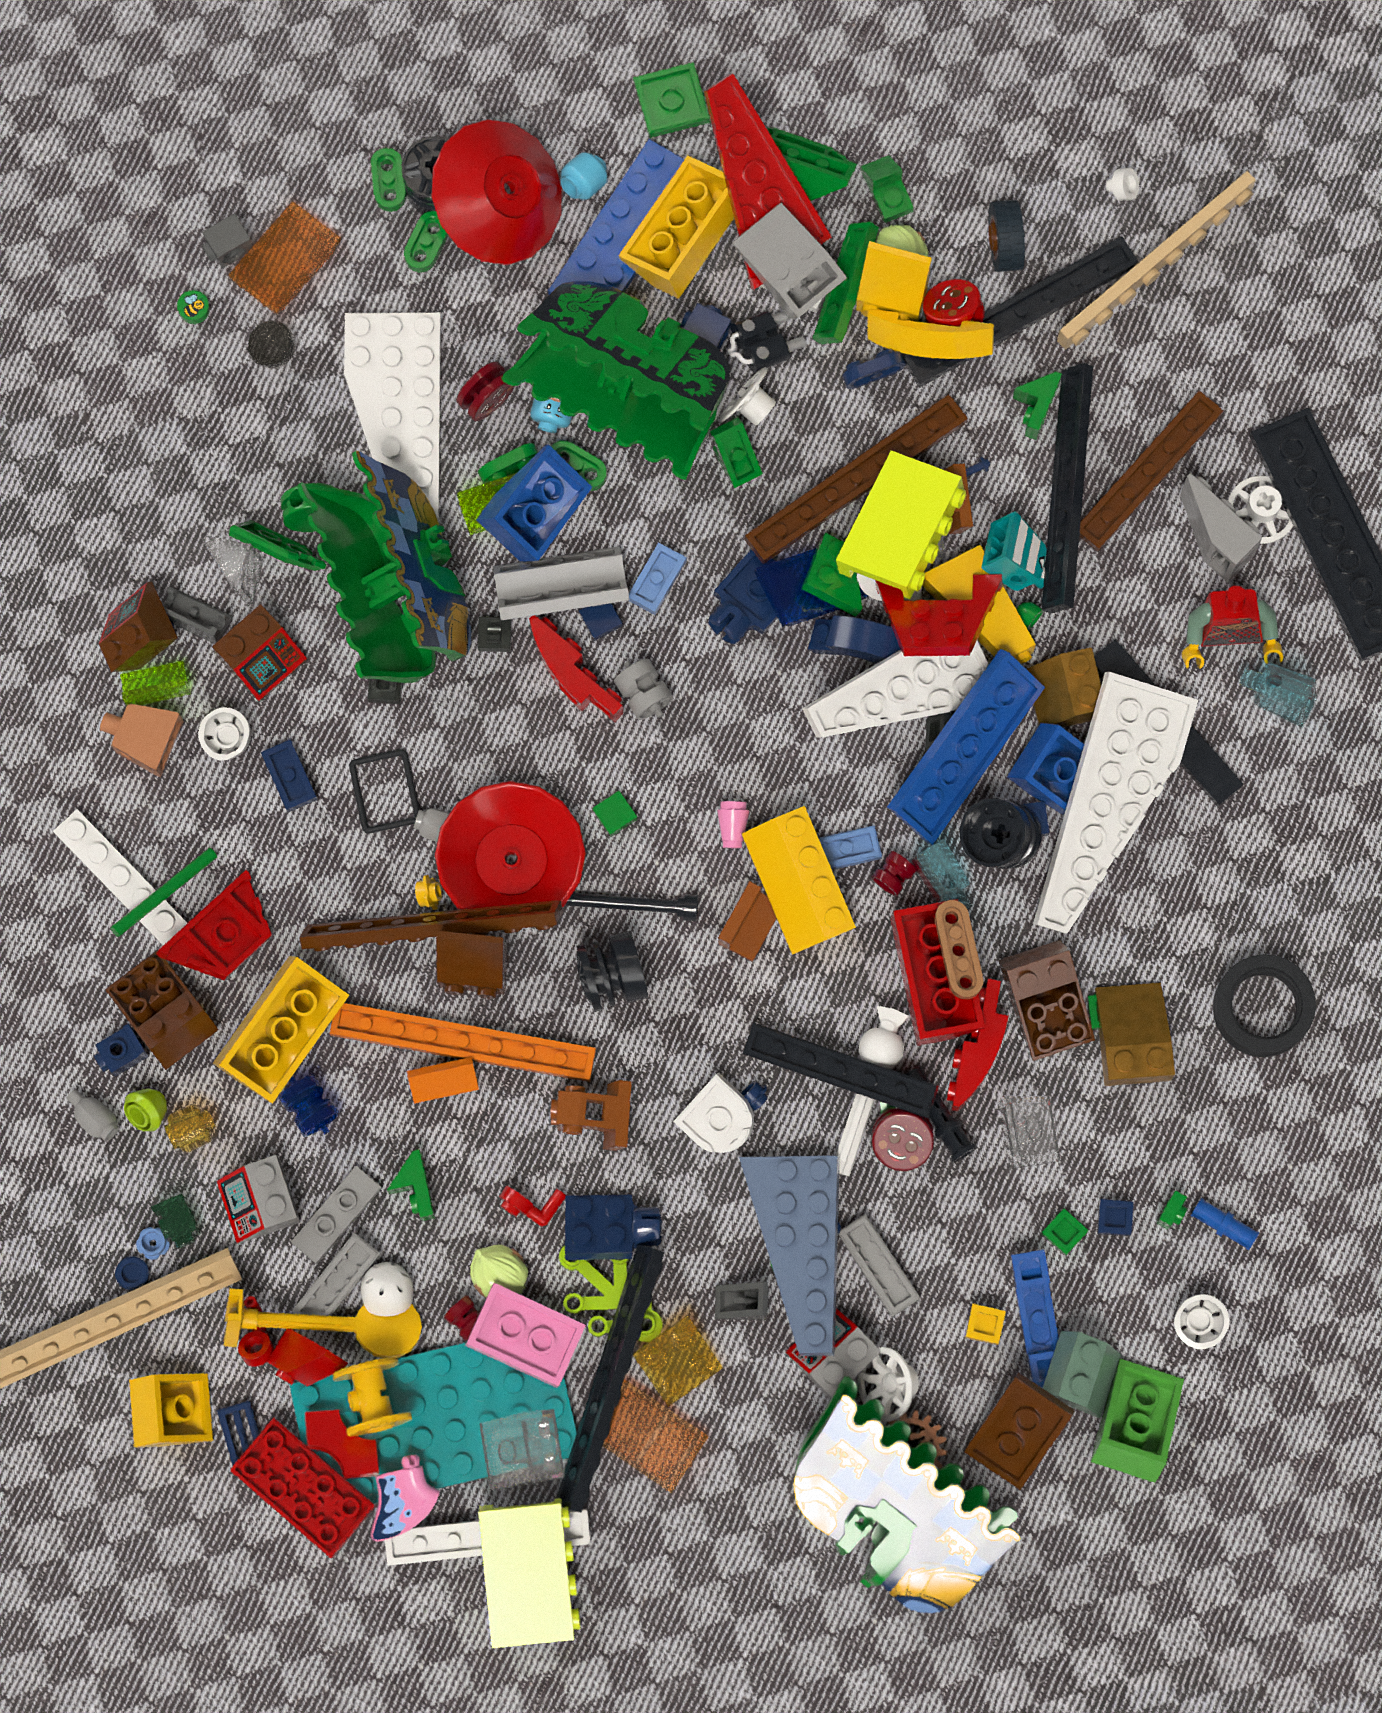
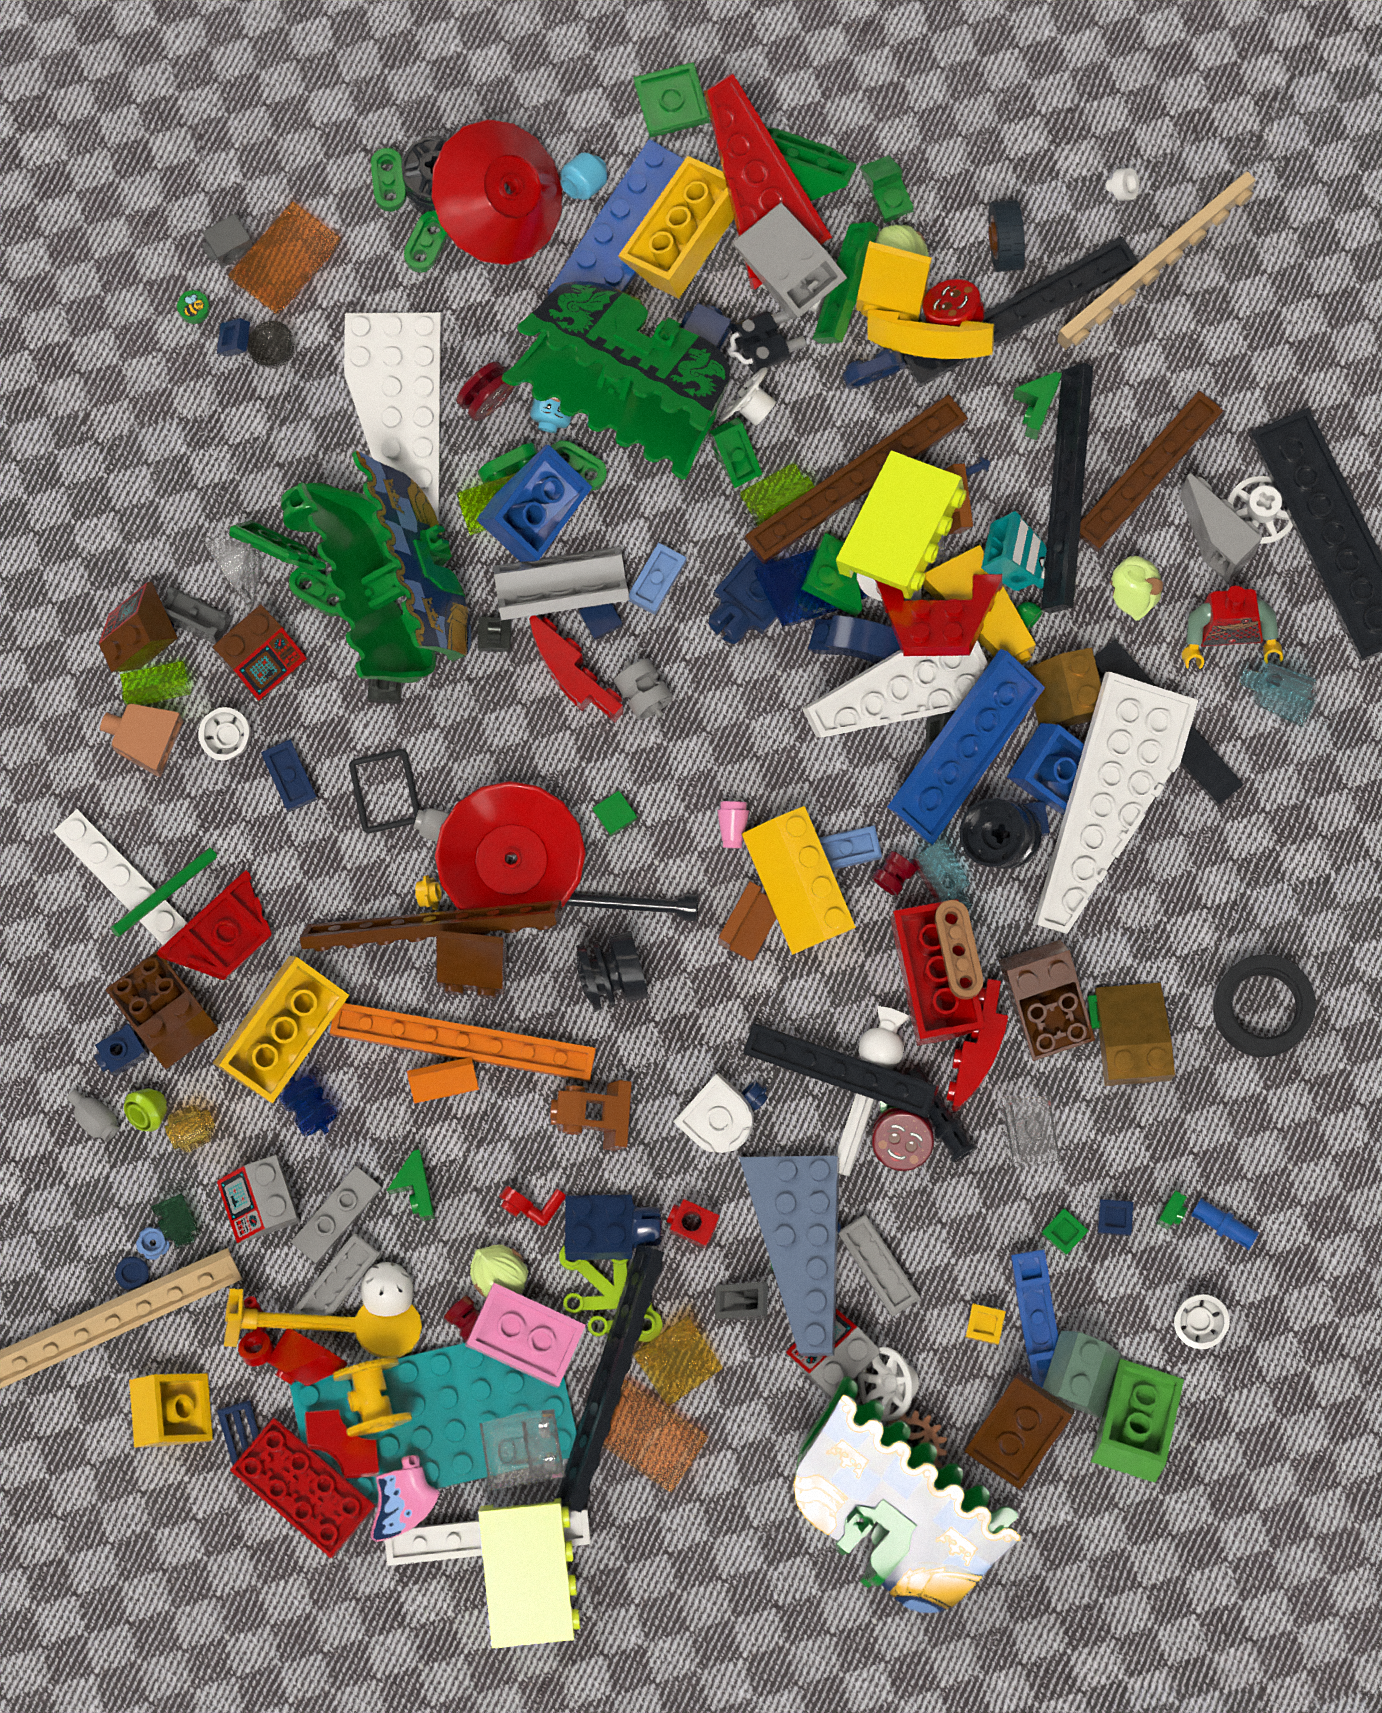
(233, 337): none -> dark blue plate
(318, 594): none -> green plate
(699, 1237): none -> red brick
(775, 493): none -> clear neon green panel
(1136, 586): none -> yellowish green hair

